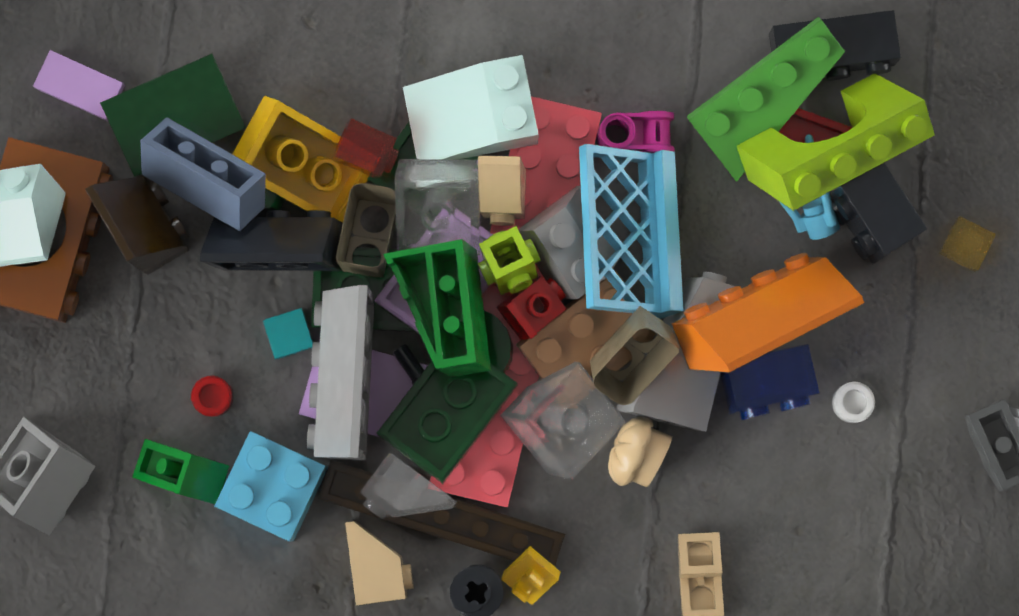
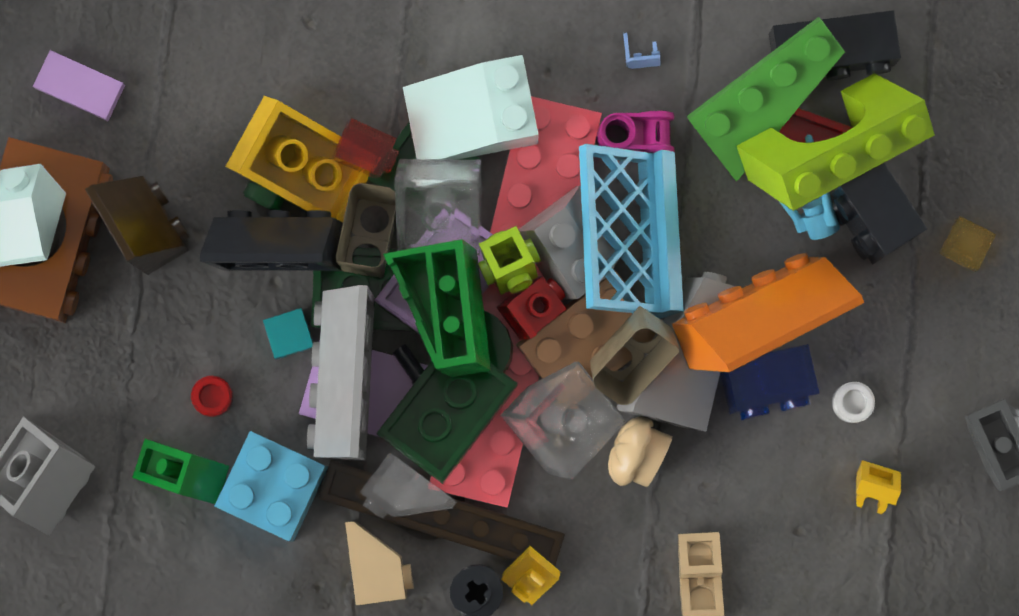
(188, 95): dark green tile -> none
(203, 174): sand blue brick -> none
(502, 189): tan slope -> none
(640, 61): none -> light blue piece
(879, 484): none -> yellow tile

